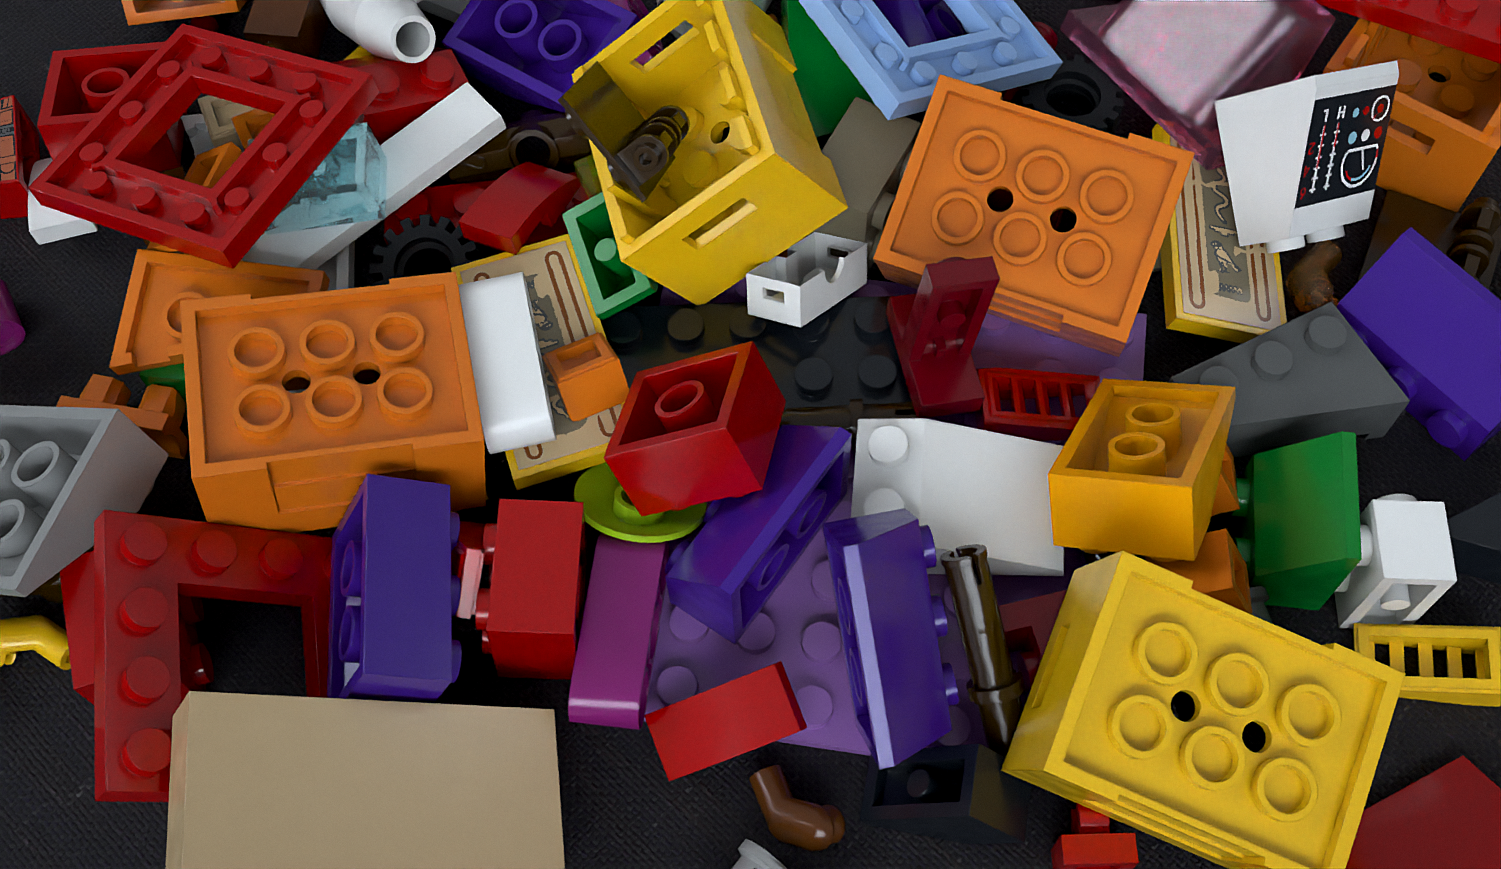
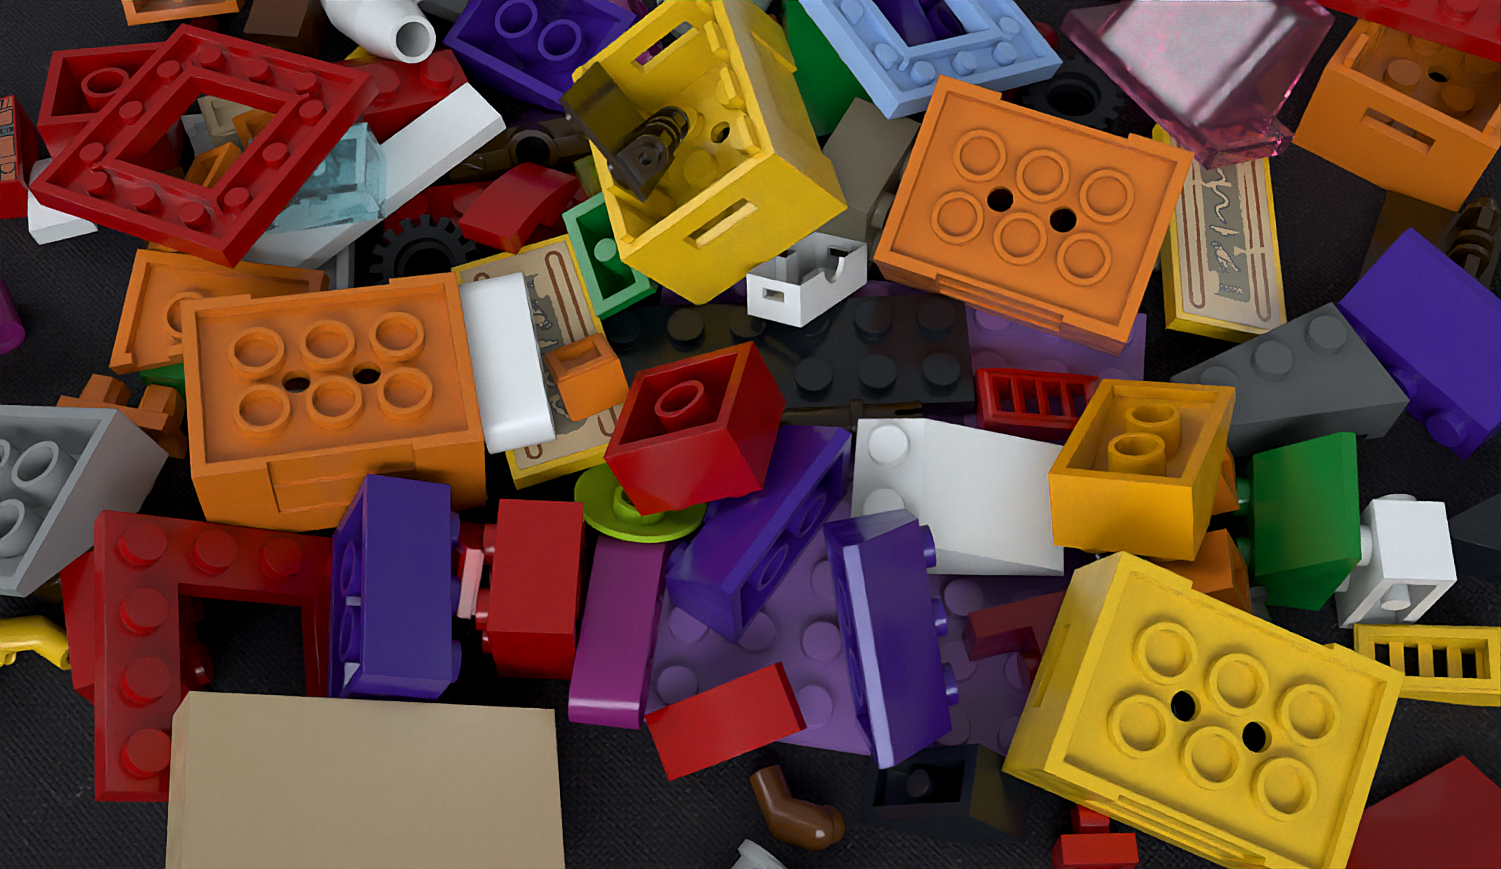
(938, 331): dark red bracket -> none
(993, 680): dark brown pin -> none
(1306, 154): white slope -> none
(1309, 278): clear orange arm -> none

